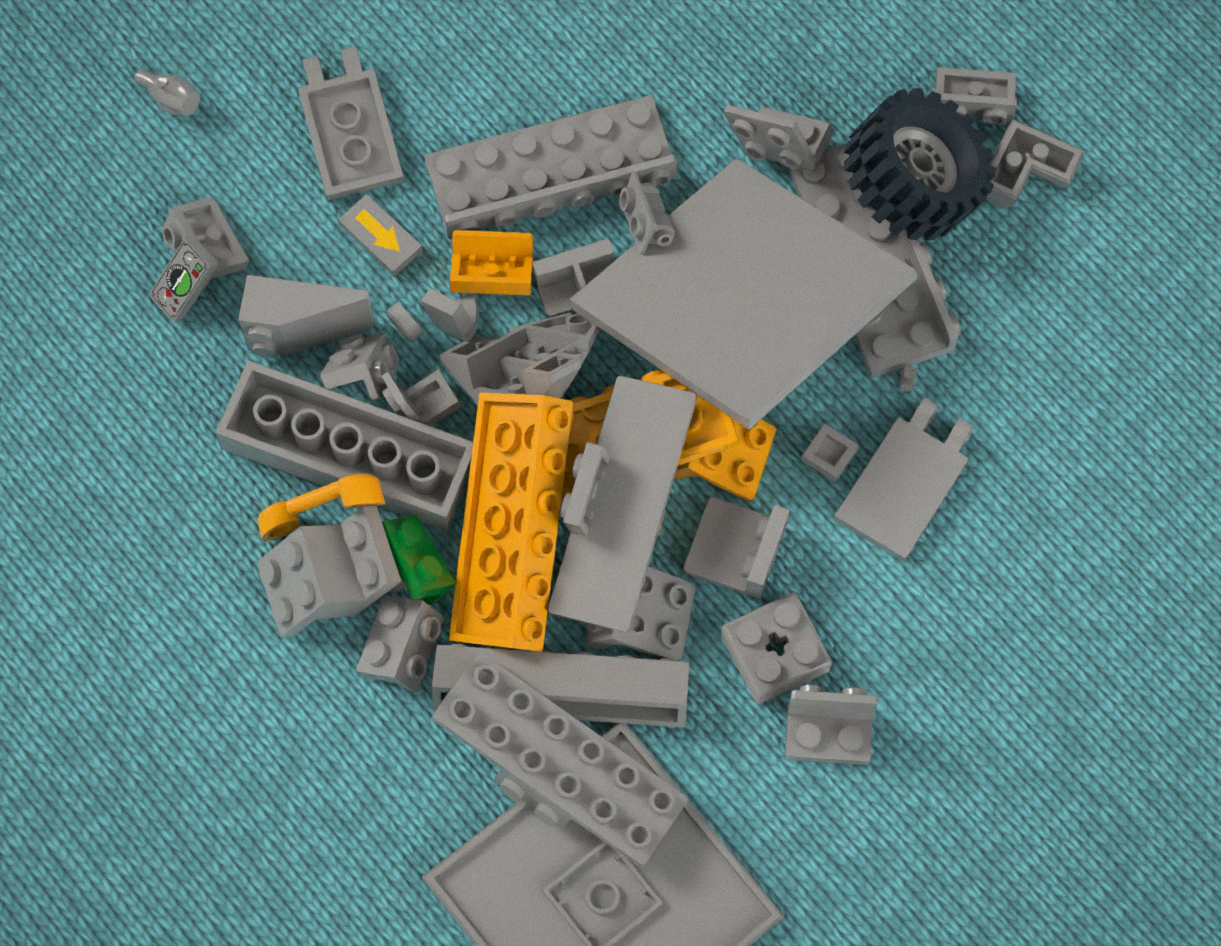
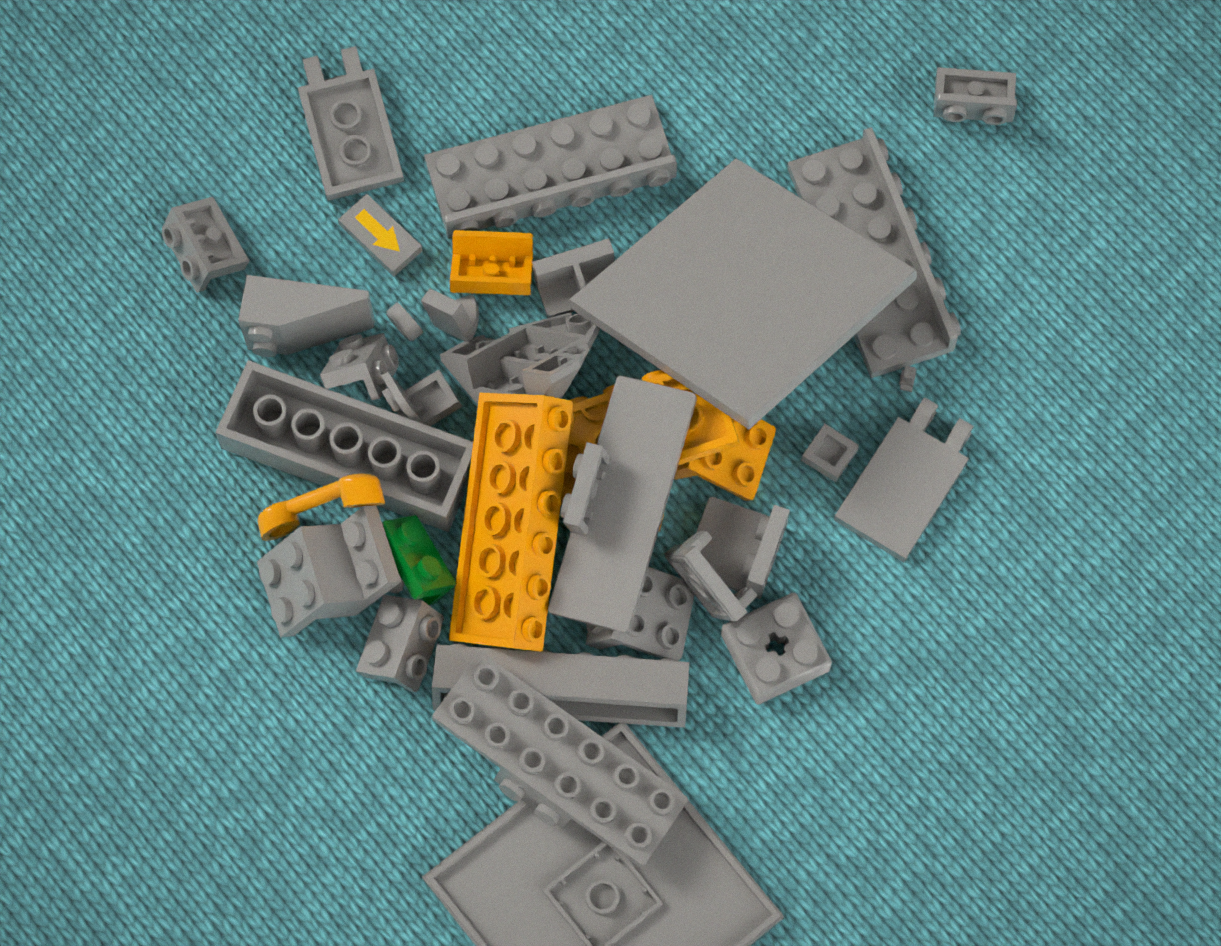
(170, 92): light grey piece -> none
(183, 279): light grey tile -> none
(645, 214): light grey hinge -> none
(705, 581): none -> light grey piece
(780, 136): light grey bracket -> none
(830, 725): light grey bracket -> none
(919, 164): black wheel -> none
(1030, 152): light grey brick -> none

